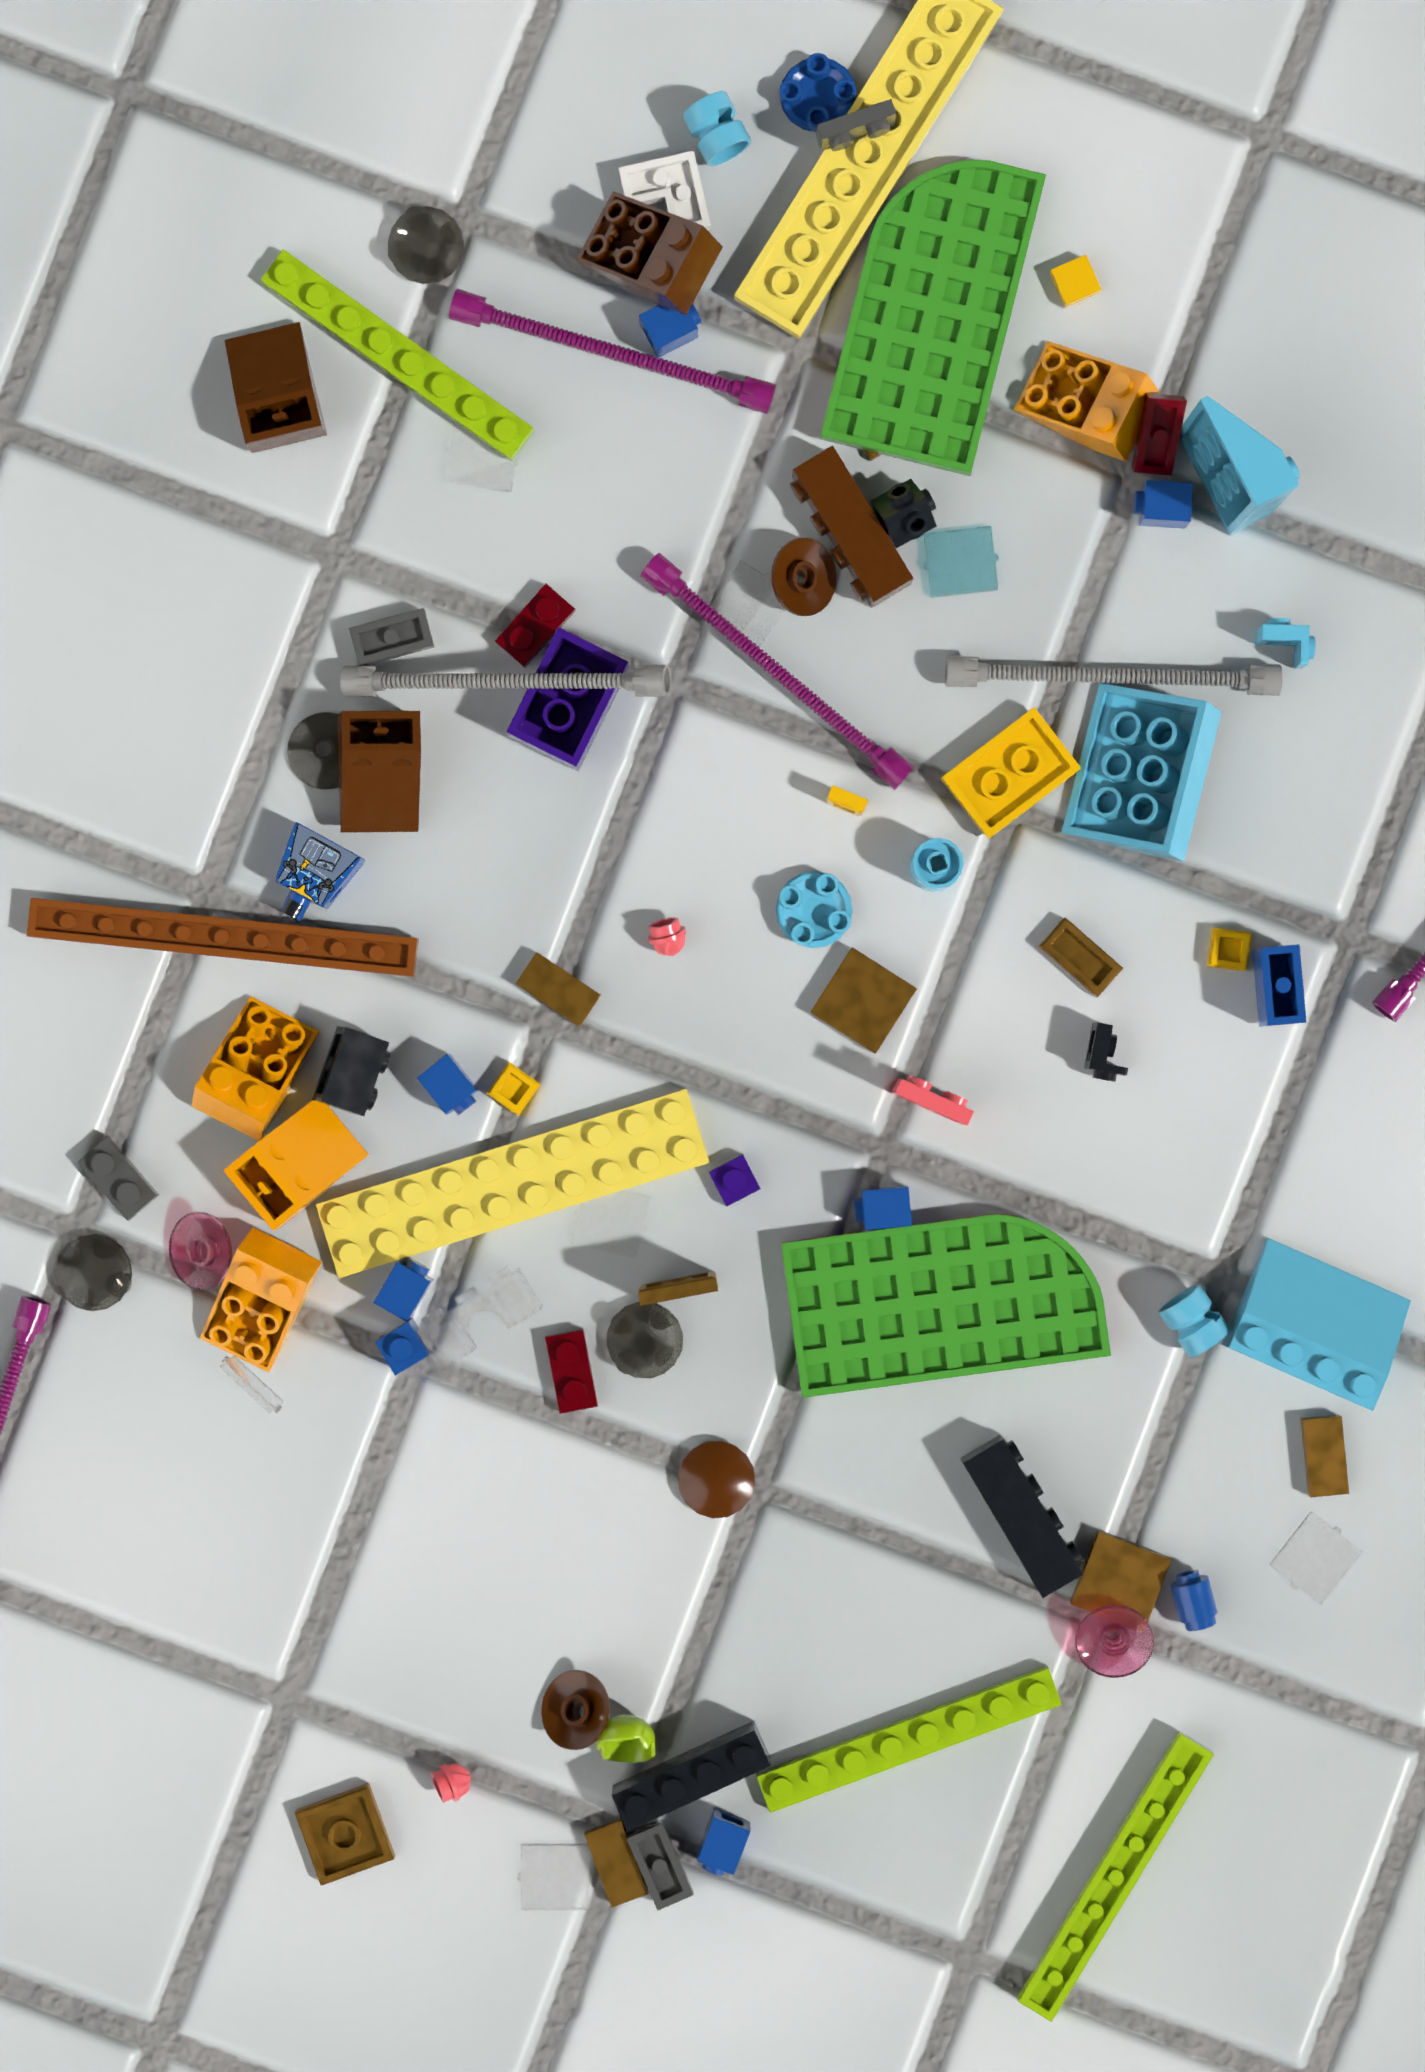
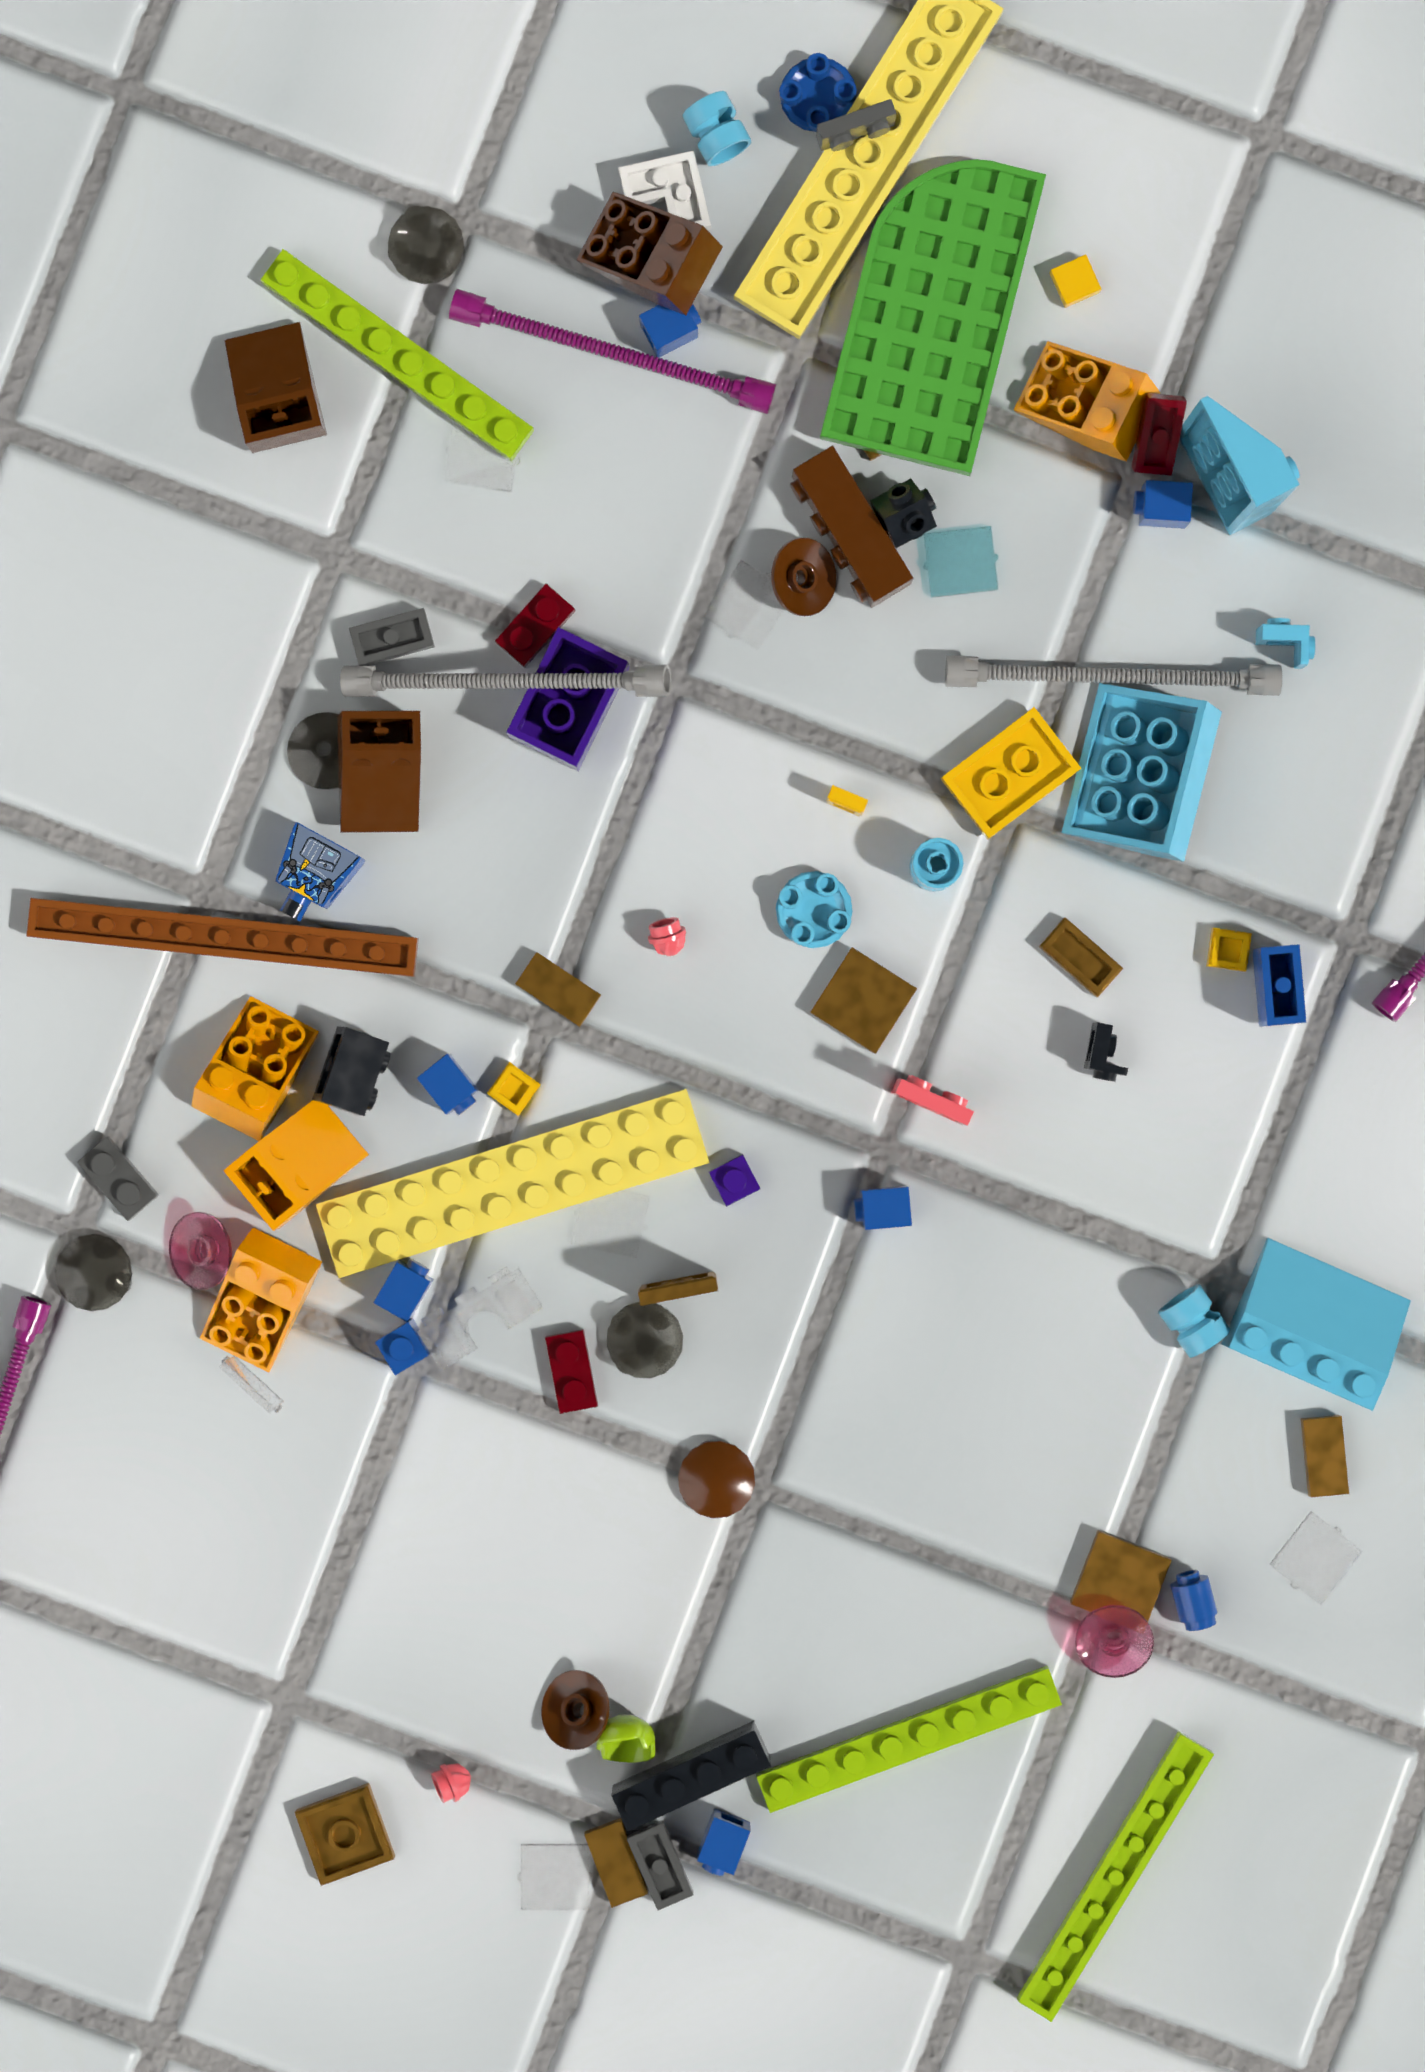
(666, 579): magenta hose -> none
(938, 1303): bright green plate -> none
(1022, 1516): black brick -> none

